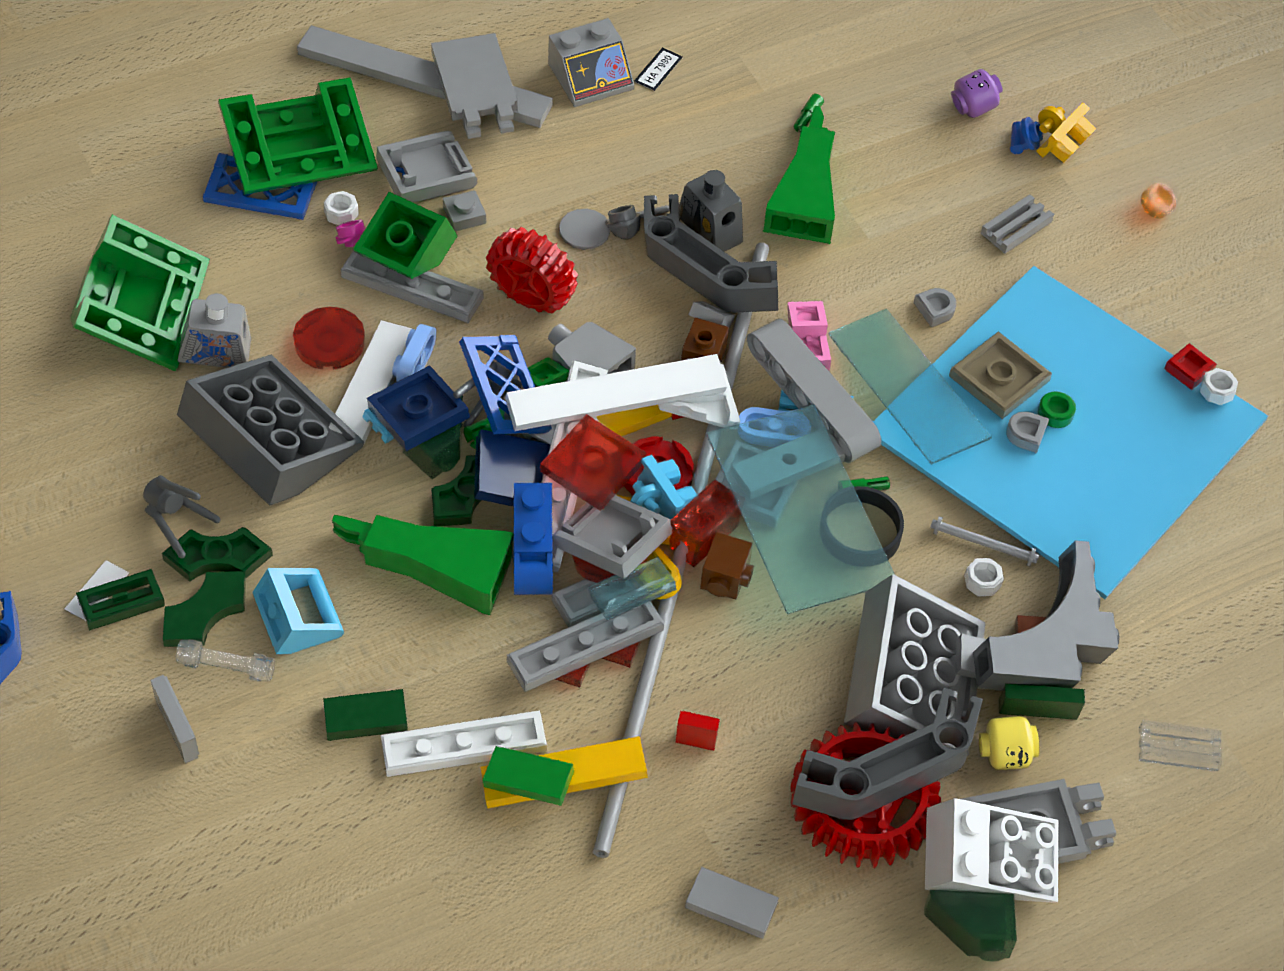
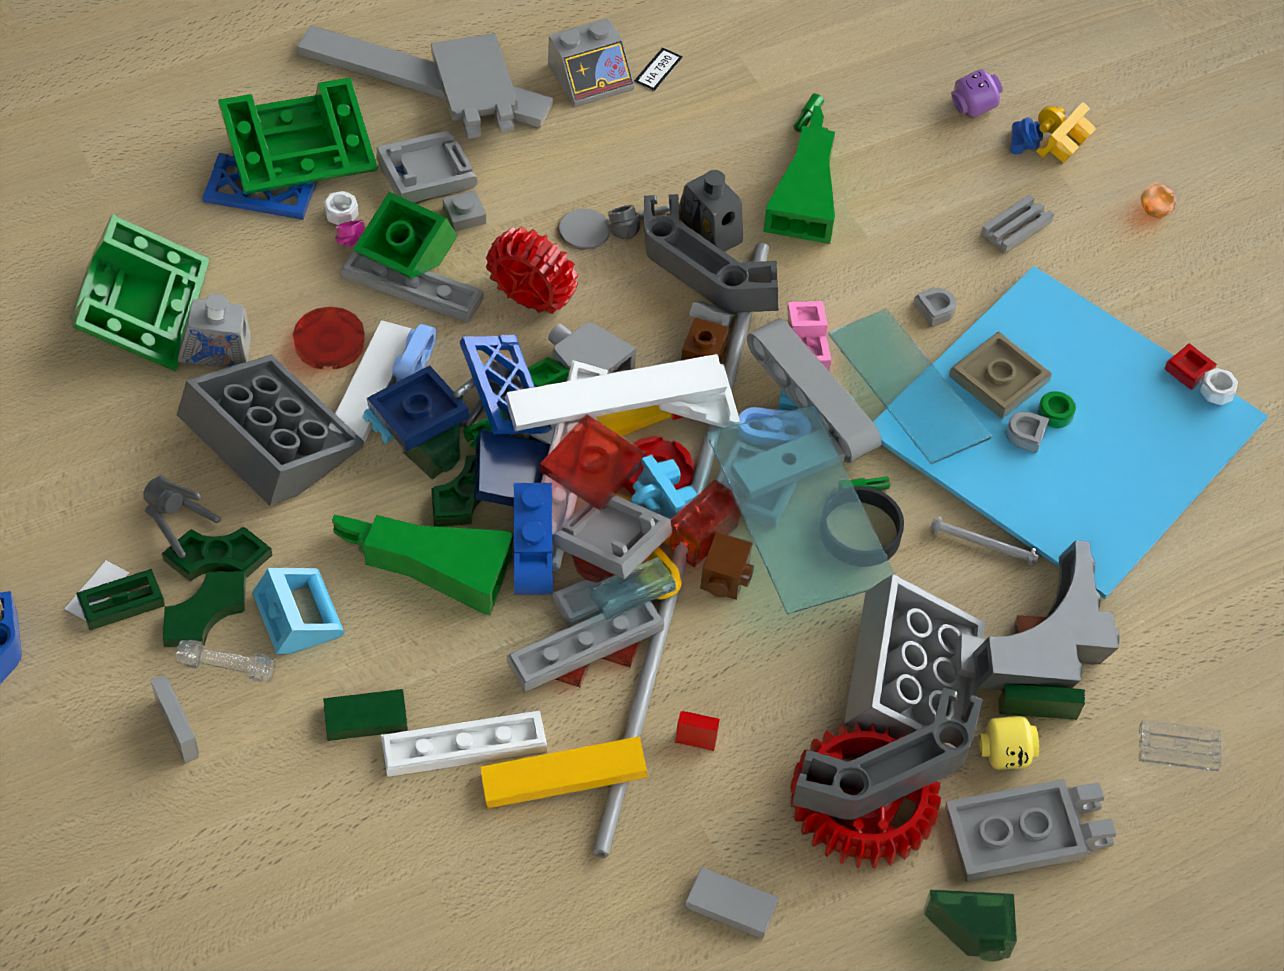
(528, 775): green tile -> none
(984, 577): white tile -> none
(991, 851): white slope -> none

